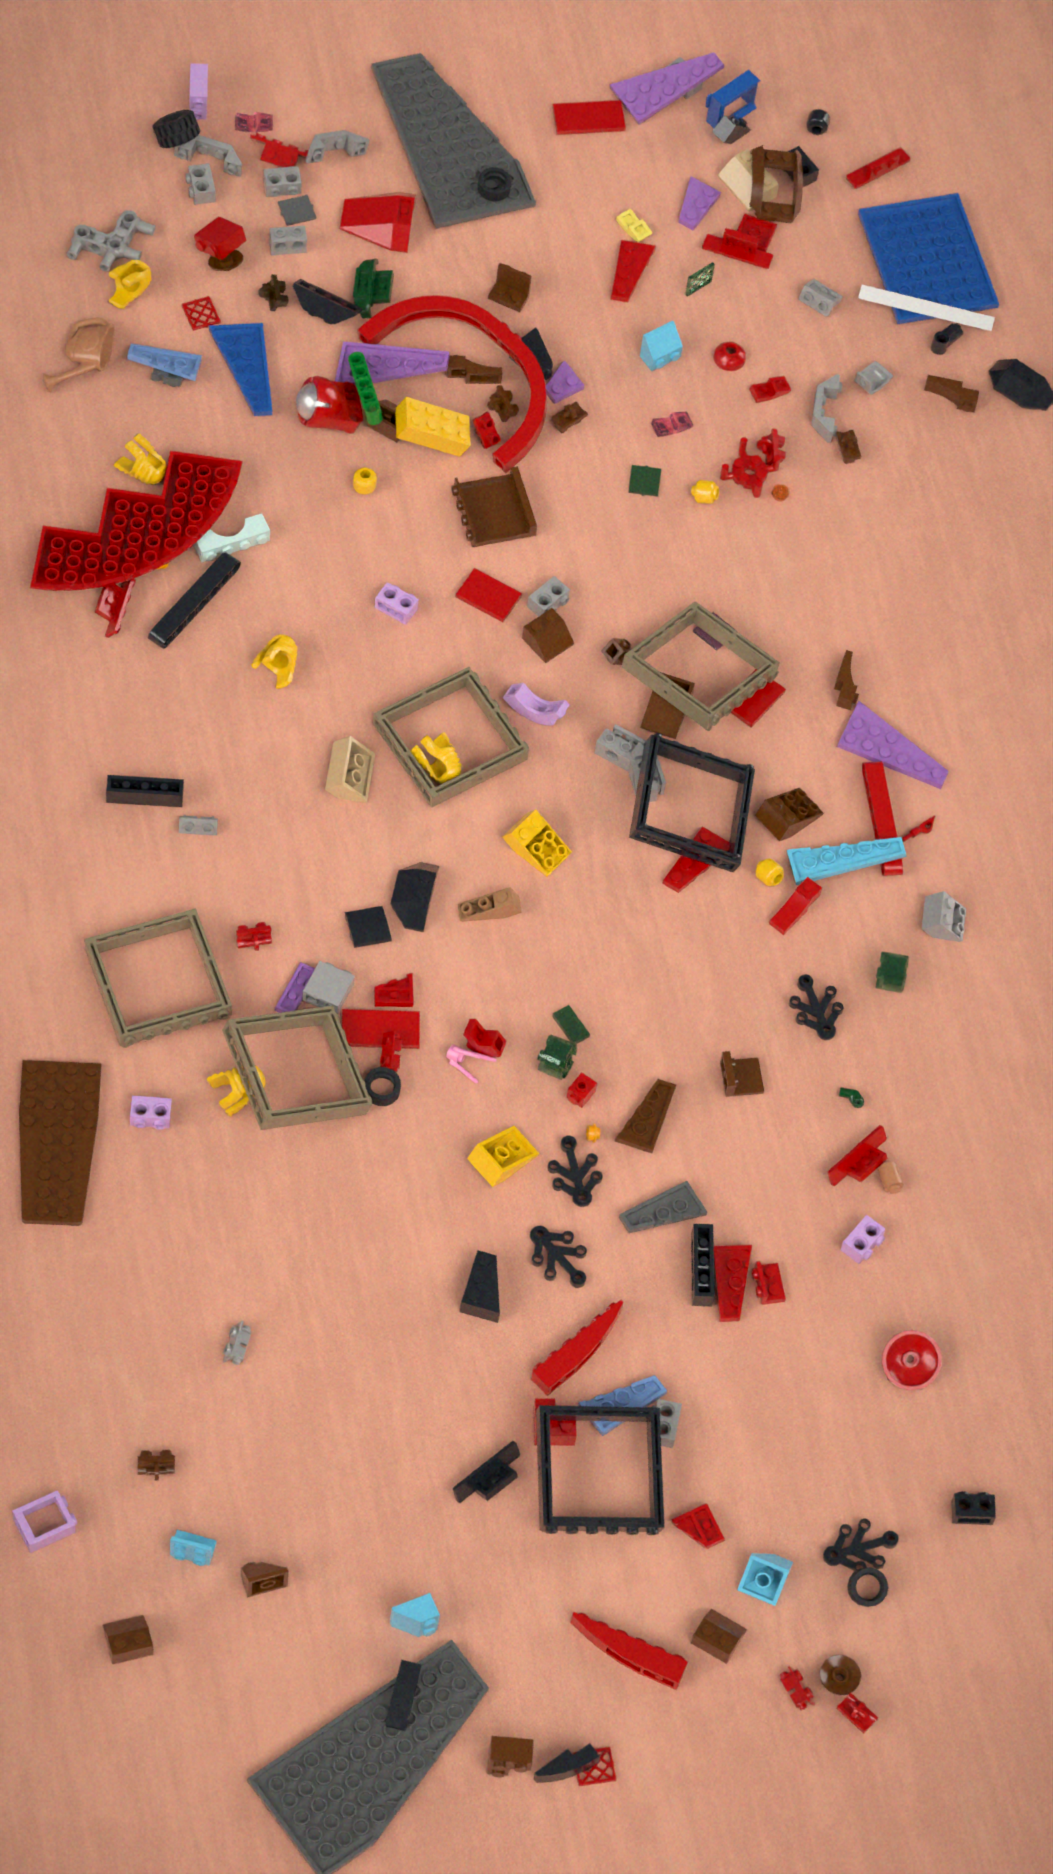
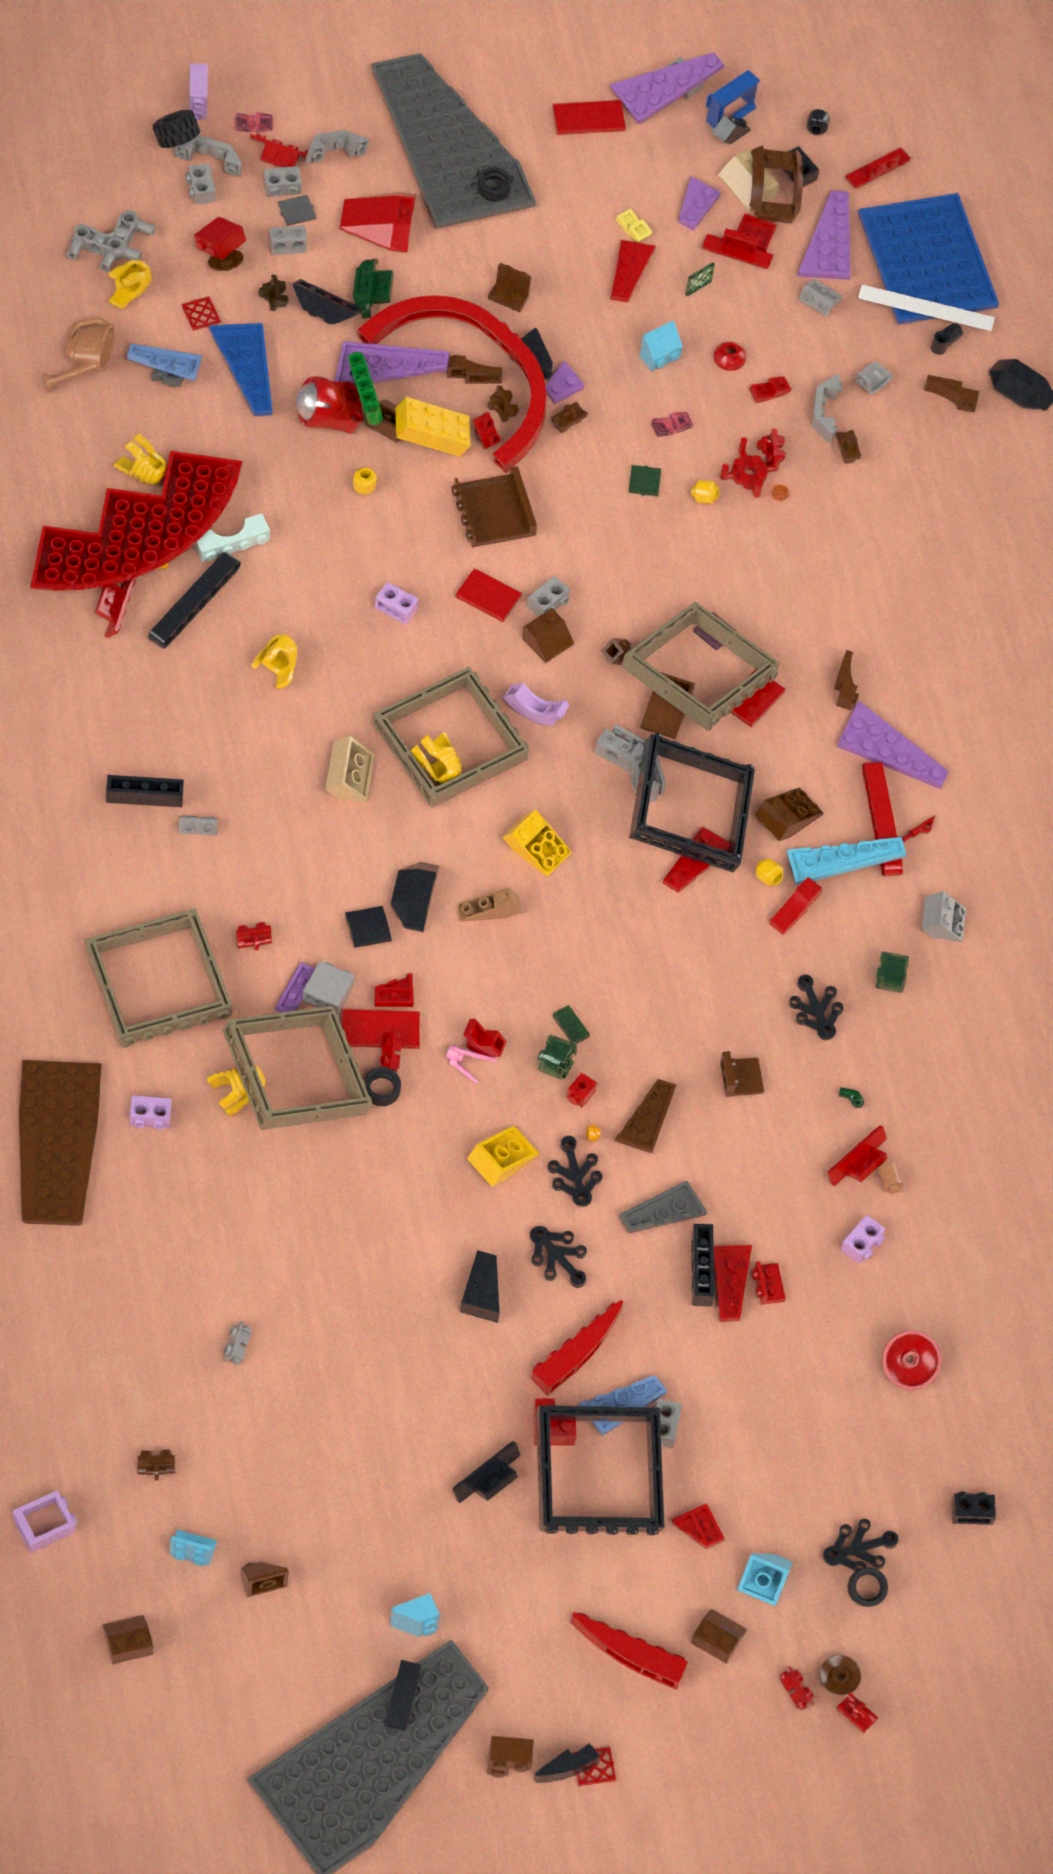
(830, 245): none -> medium lavender wing

